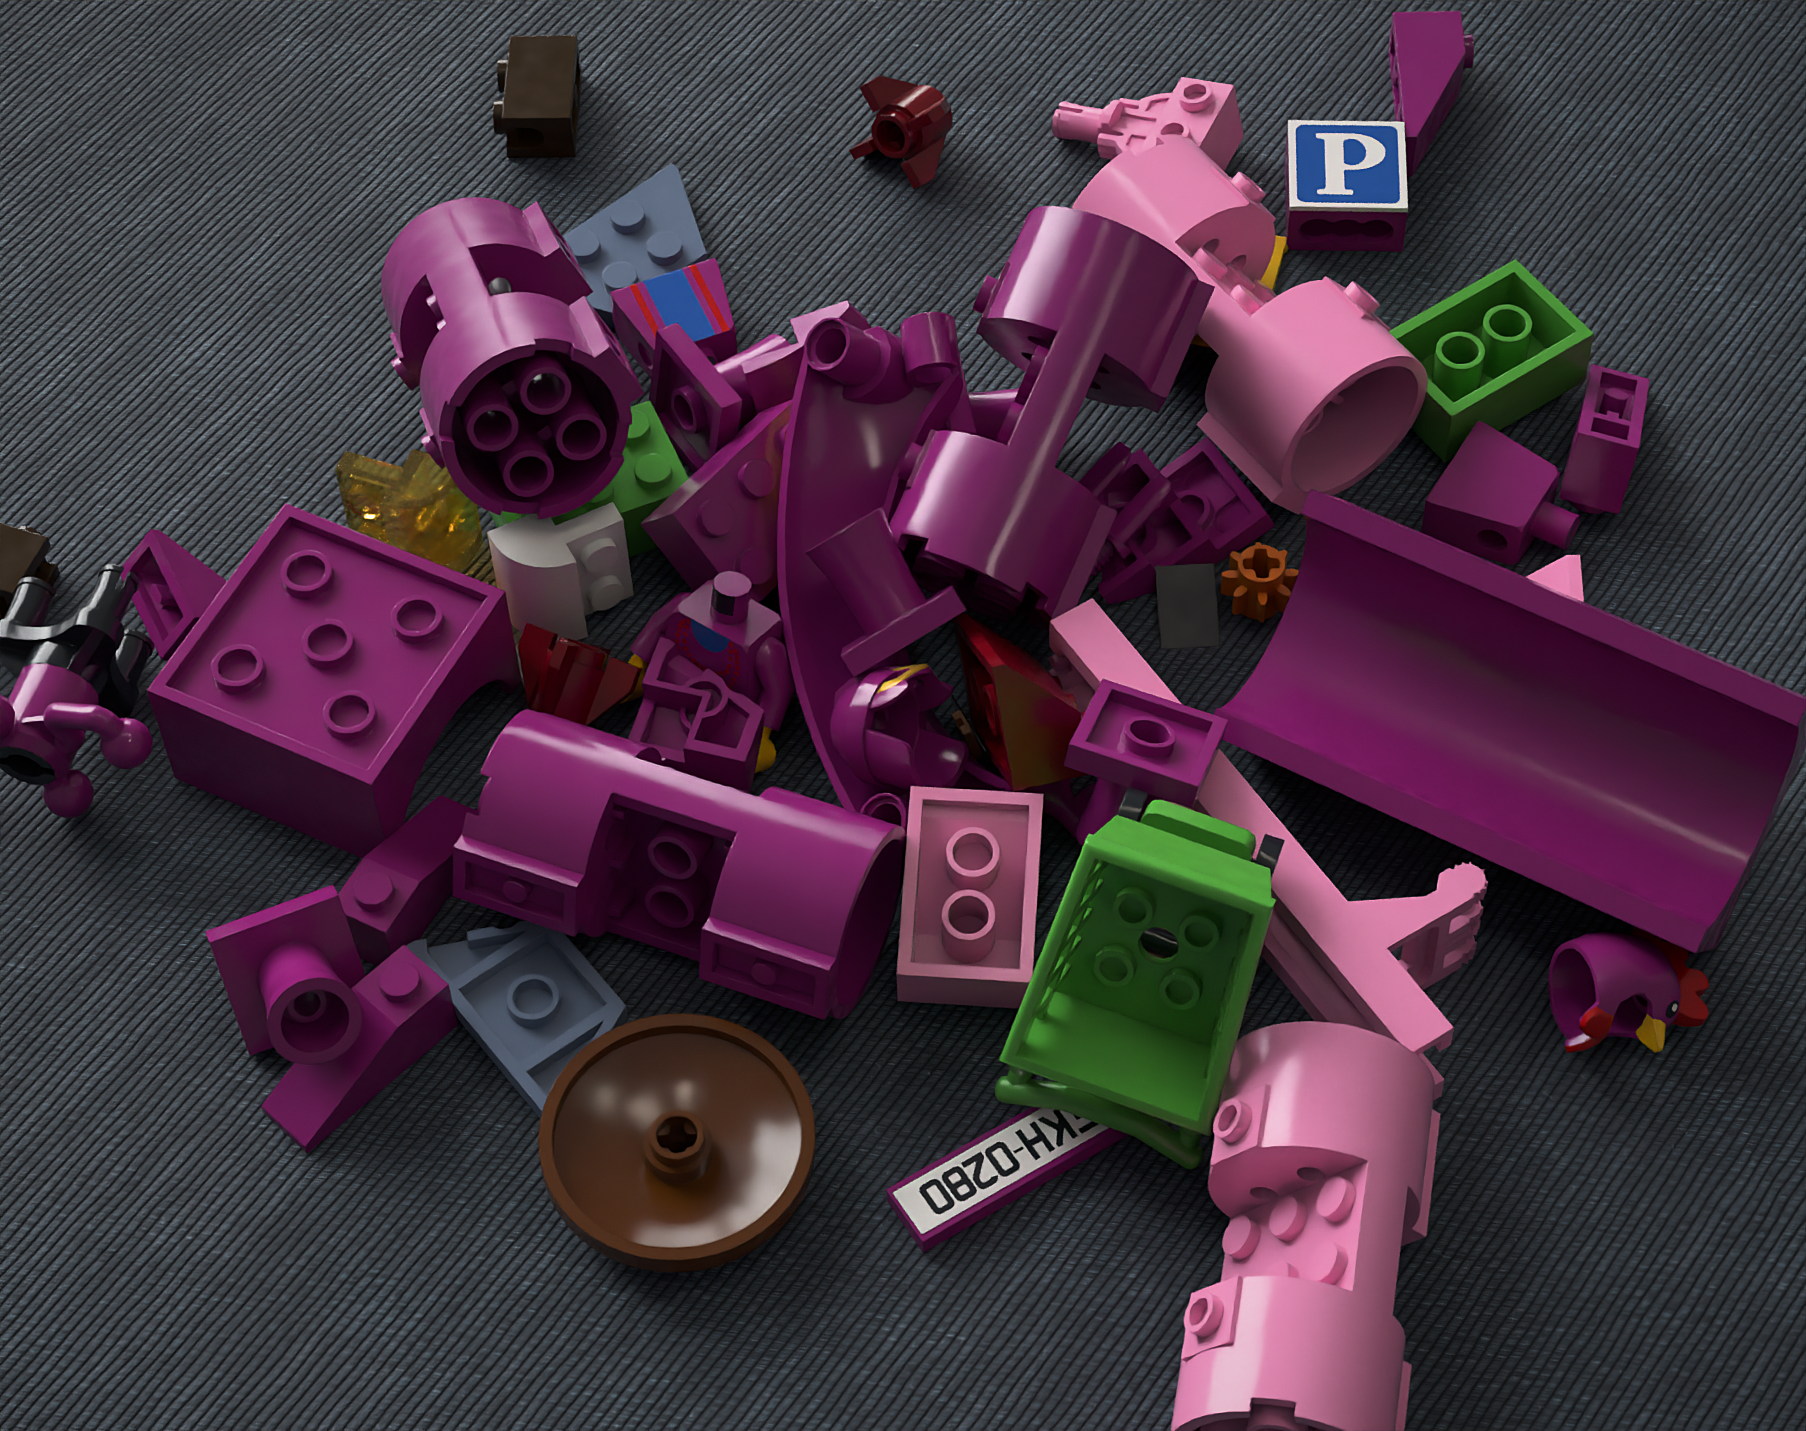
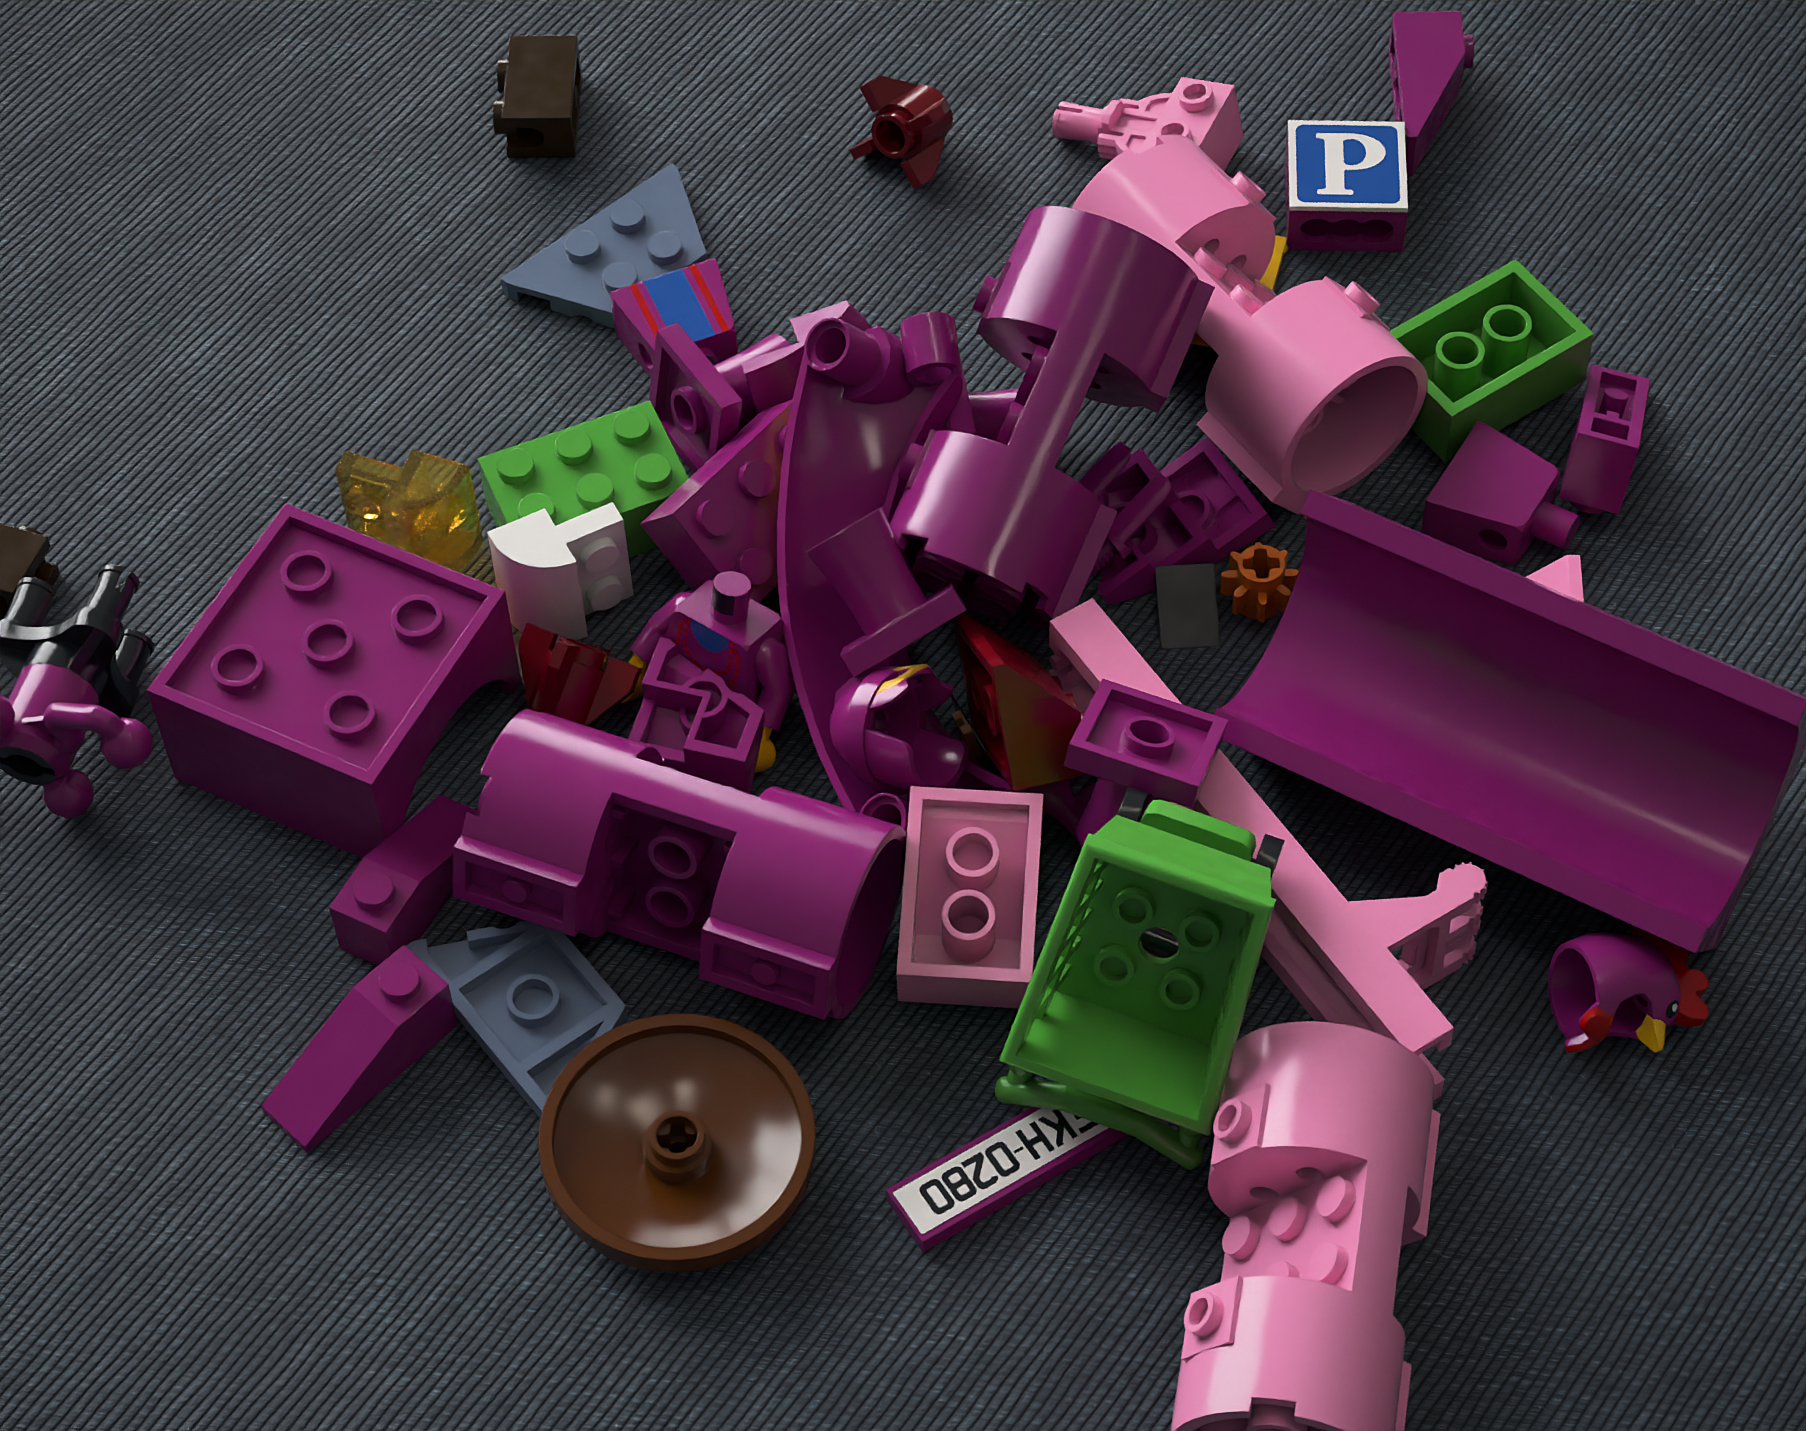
(171, 590): magenta slope -> none
(293, 977): magenta plant -> none
(508, 356): magenta cylinder -> none

